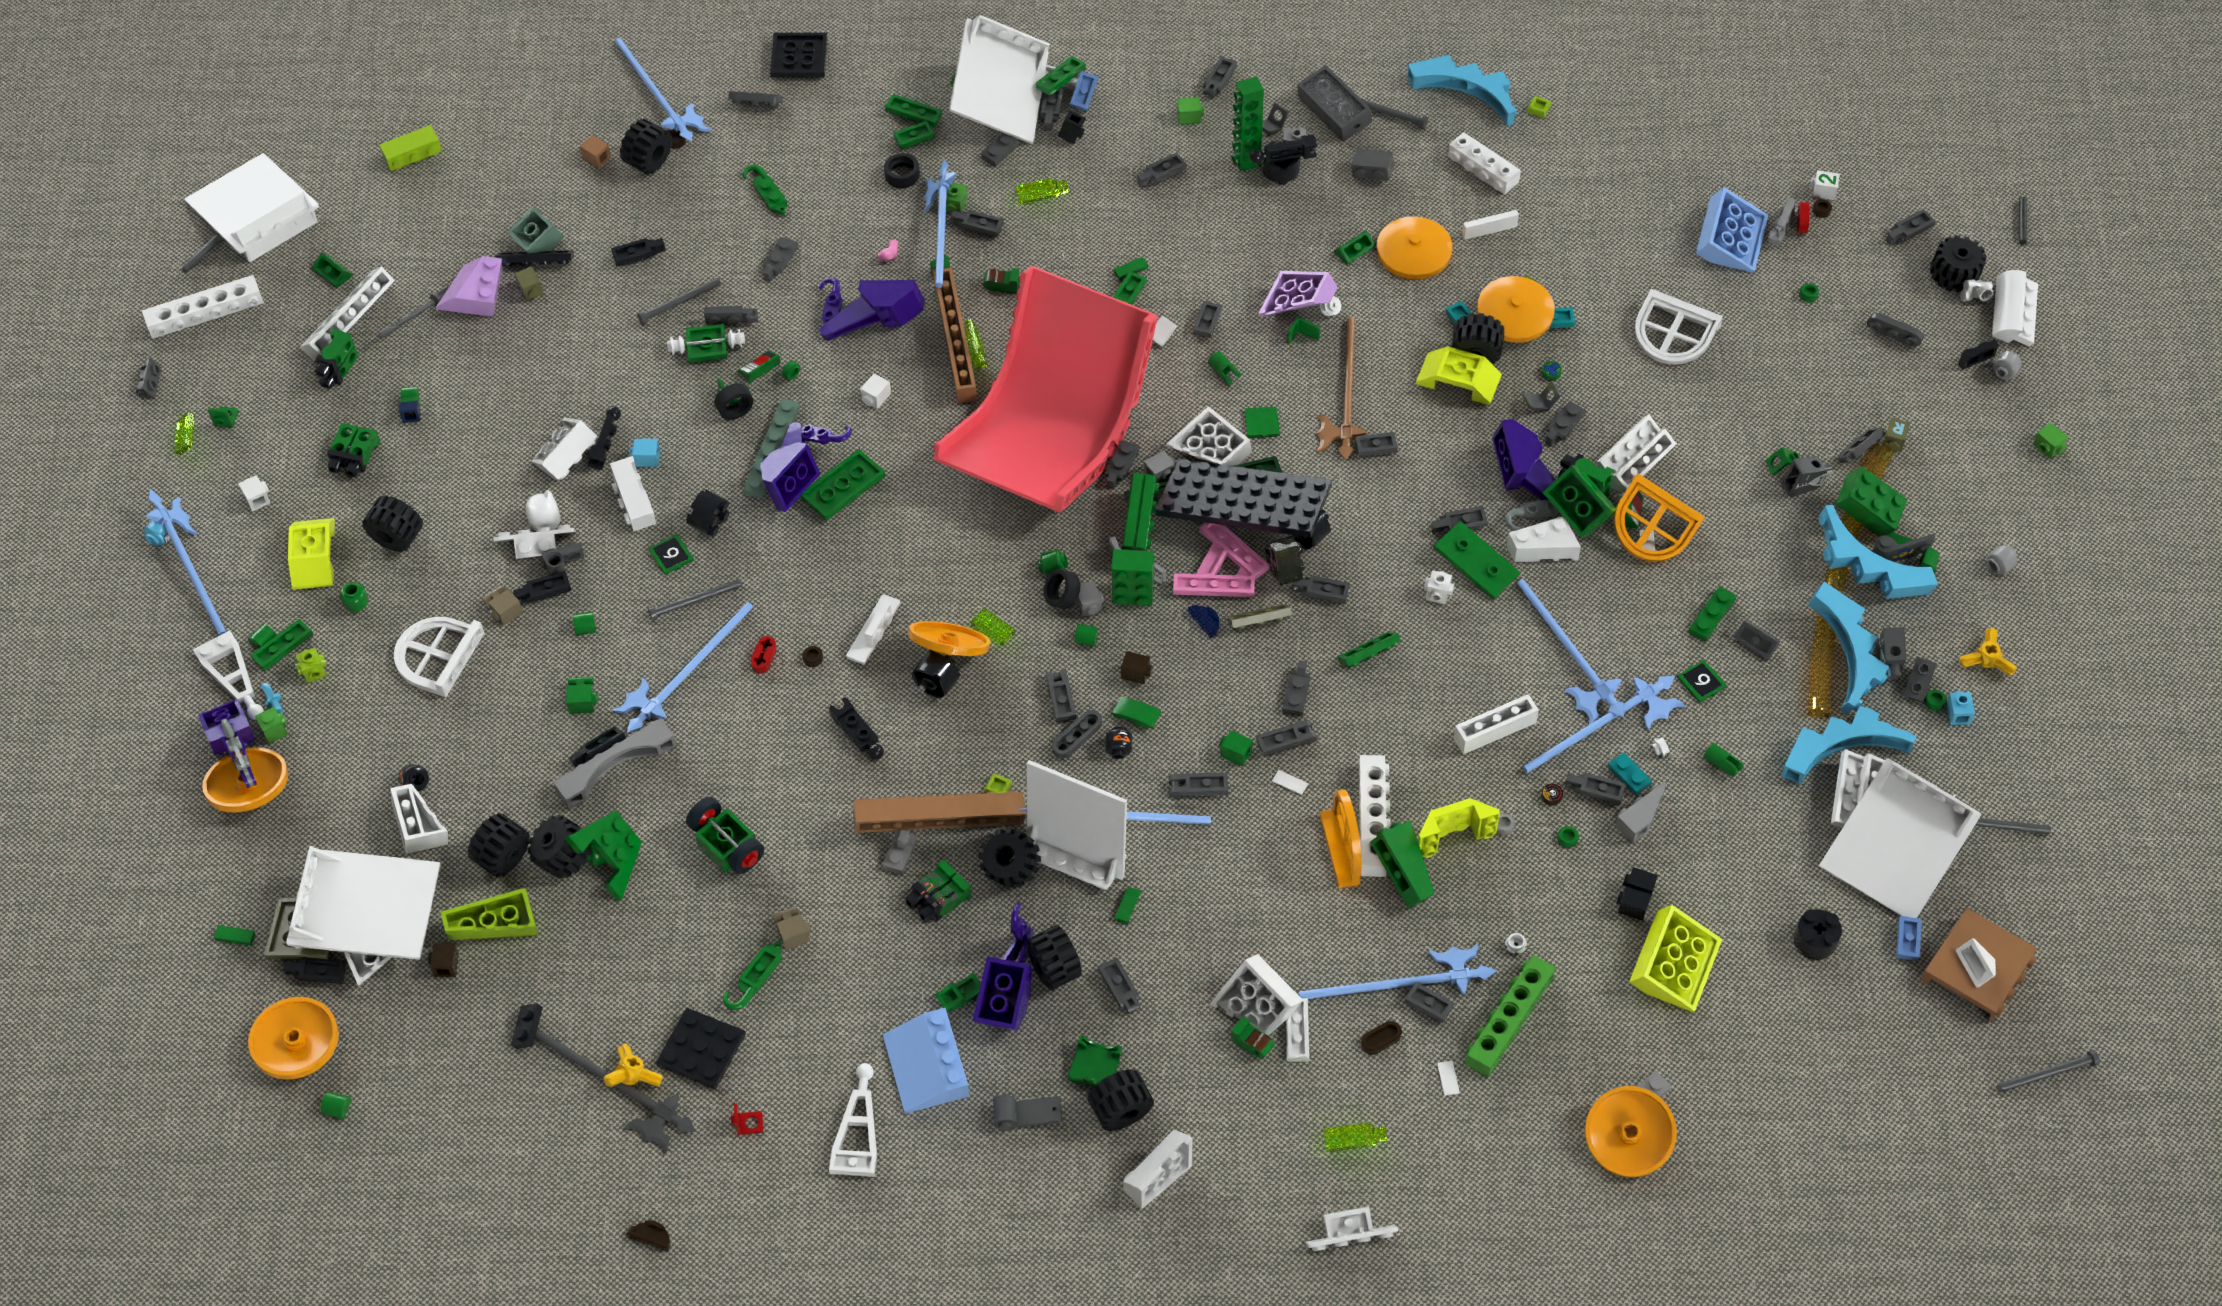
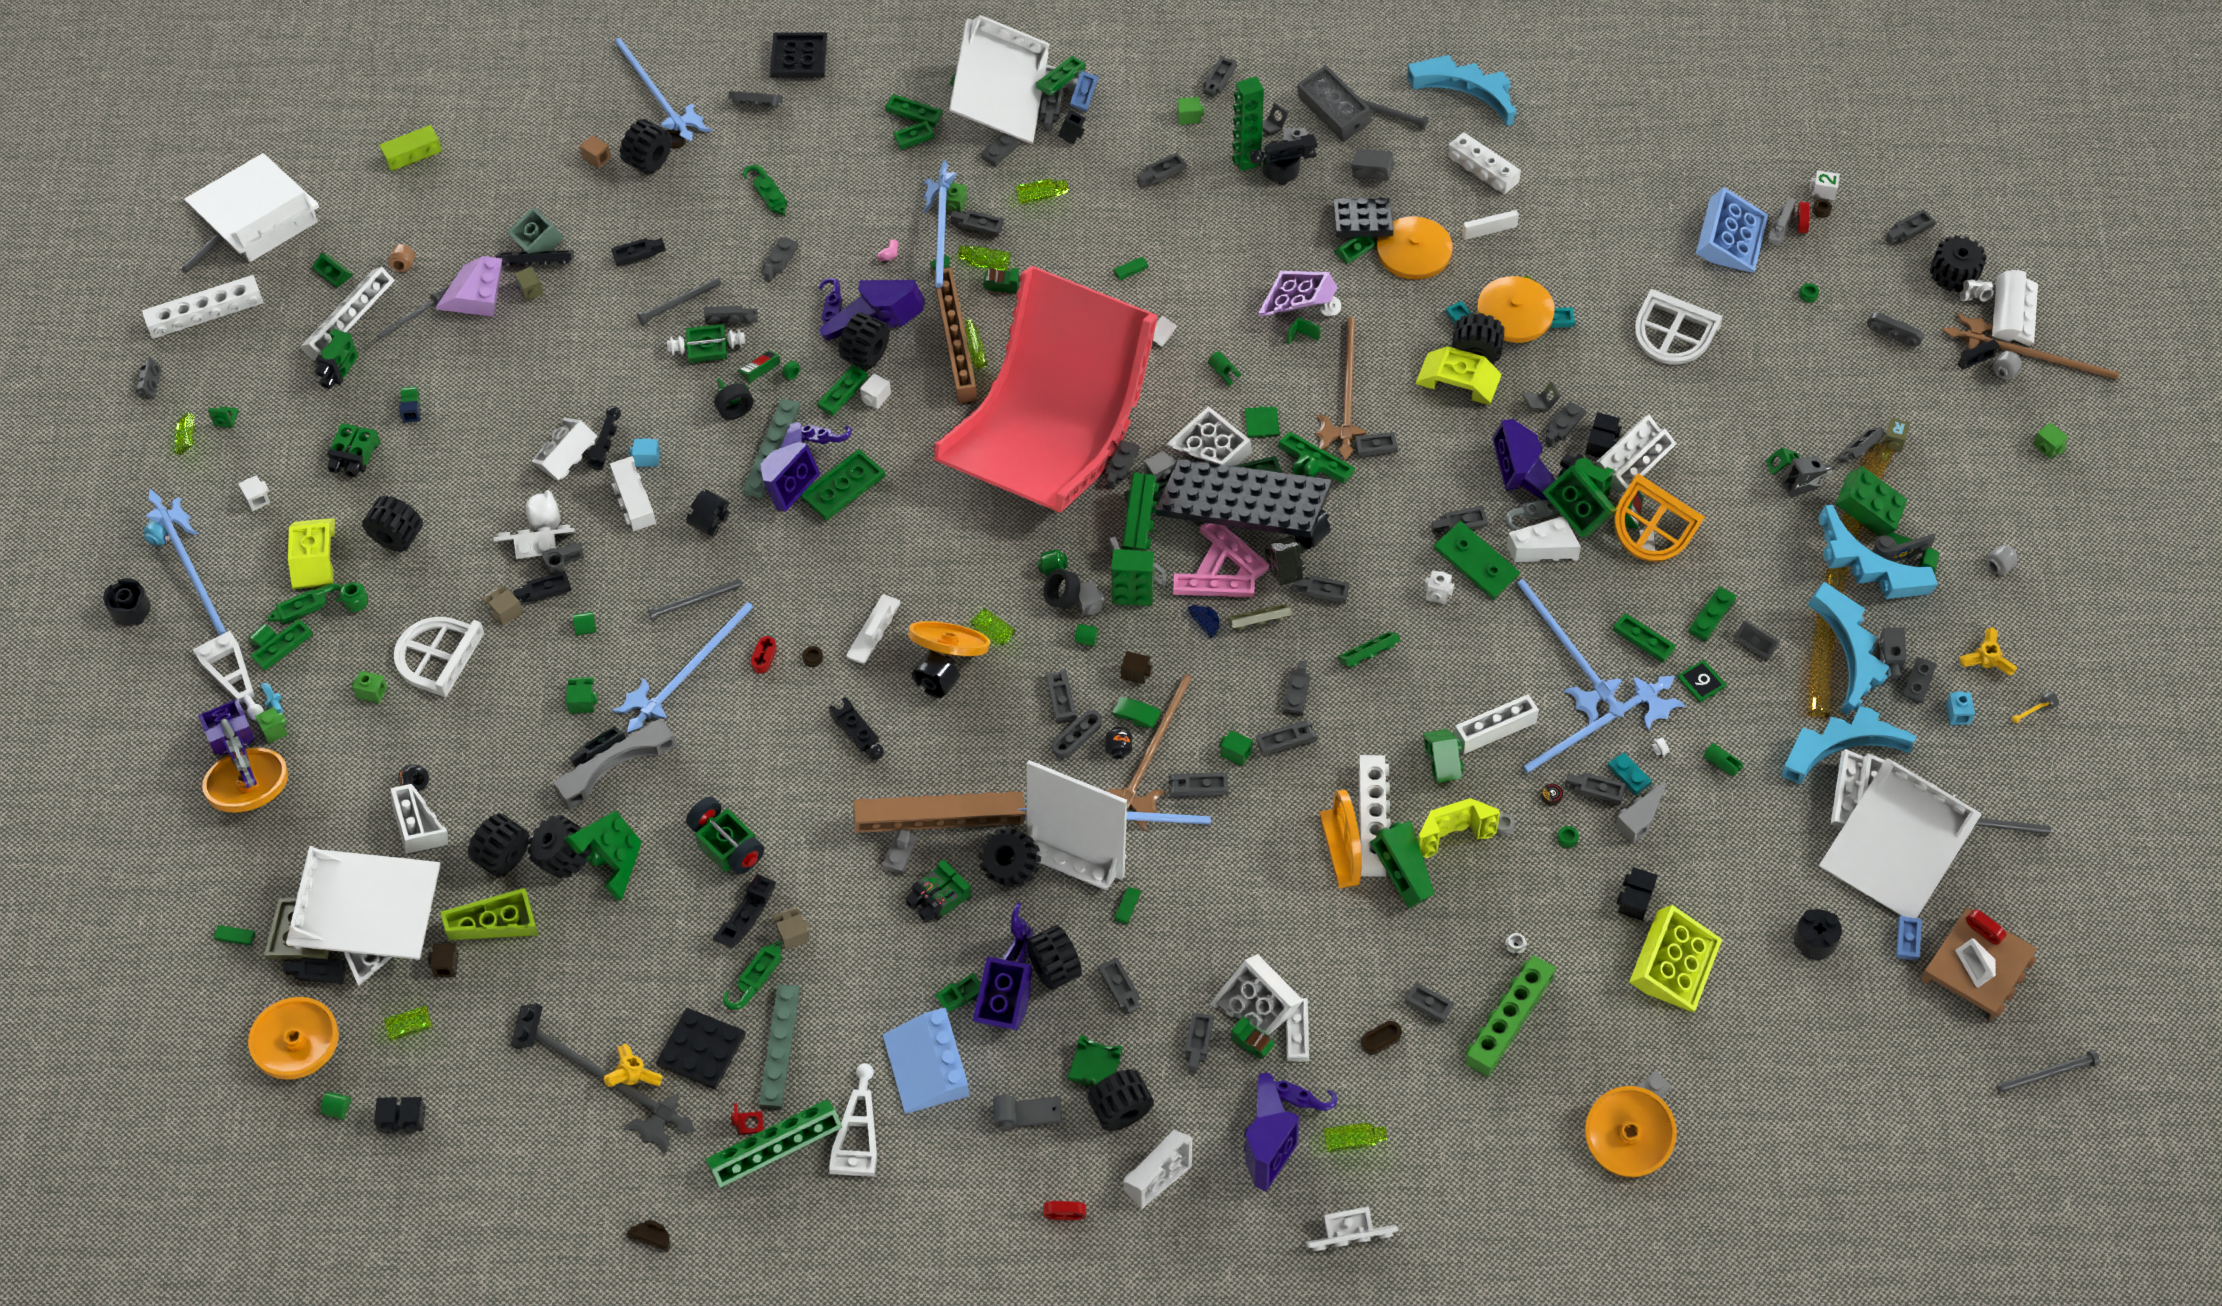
(127, 602): none -> black brick
(302, 604): none -> green plate
(311, 665): lime brick -> none
(369, 686): none -> bright green brick
(393, 1117): none -> black piece
(401, 258): none -> medium nougat head
(408, 1023): none -> clear neon green plate
(671, 554): piece -> none
(747, 912): none -> black slope
(773, 1143): none -> green brick
(779, 1047): none -> sand green plate
(842, 390): none -> green plate
(864, 341): none -> black wheel
(903, 181): black tyre -> none
(985, 257): none -> clear neon green hinge
(998, 784): lime tile -> none
(1064, 1210): none -> red beam
(1130, 288): green plate -> none
(1148, 803): none -> medium nougat piece
(1198, 1040): none -> dark grey hinge
(1207, 319): dark grey plate -> none
(1276, 1131): none -> dark purple slope
(1290, 782): white window -> none
(1314, 460): none -> green plate
(1363, 217): none -> plate
(1444, 755): none -> brick
(1448, 1078): white window -> none
(1453, 957): light blue piece -> none
(1539, 106): lime tile -> none
(1551, 370): tile -> none
(1603, 434): none -> black piece
(1644, 638): none -> green plate
(1935, 700): green tile -> none
(1975, 338): none -> medium nougat piece
(1986, 927): none -> red beam
(2022, 220): pearl dark grey bar -> none
(2048, 701): none -> hinge

